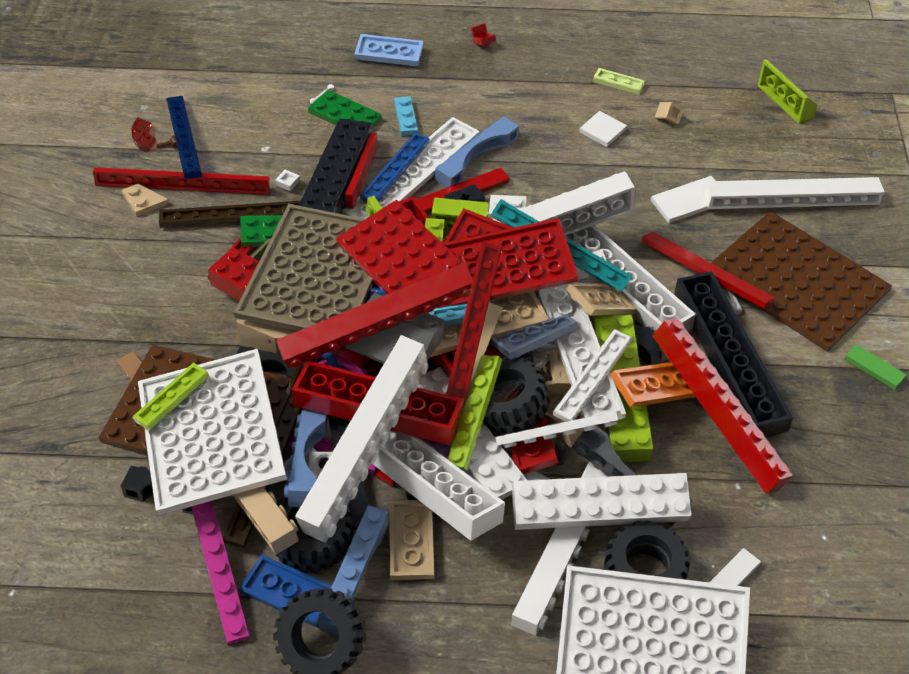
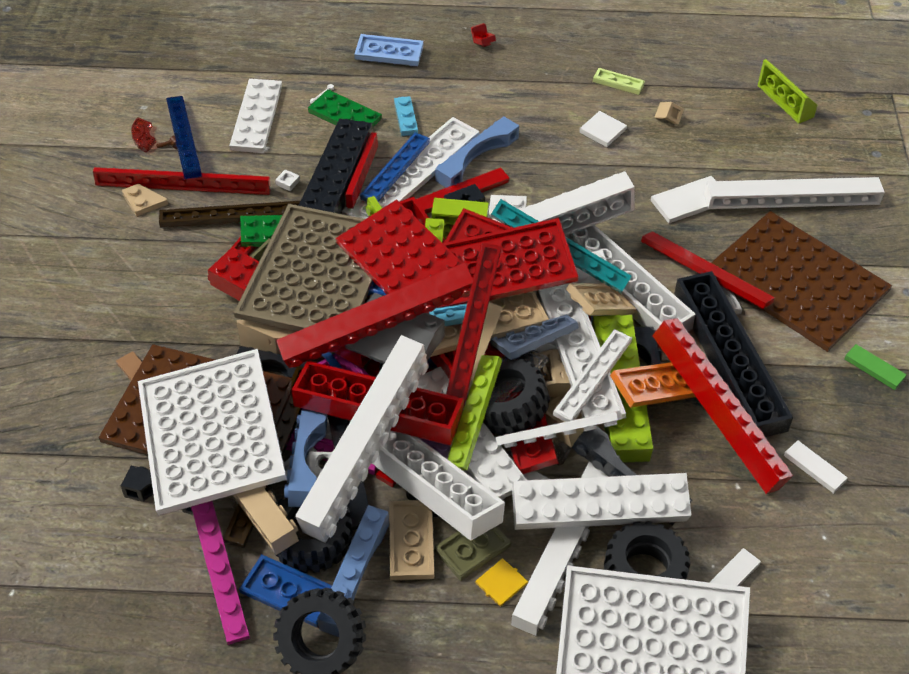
(170, 396): lime plate -> none
(256, 116): none -> white plate
(467, 556): none -> olive tile
(501, 582): none -> yellow piece
(815, 466): none -> white tile

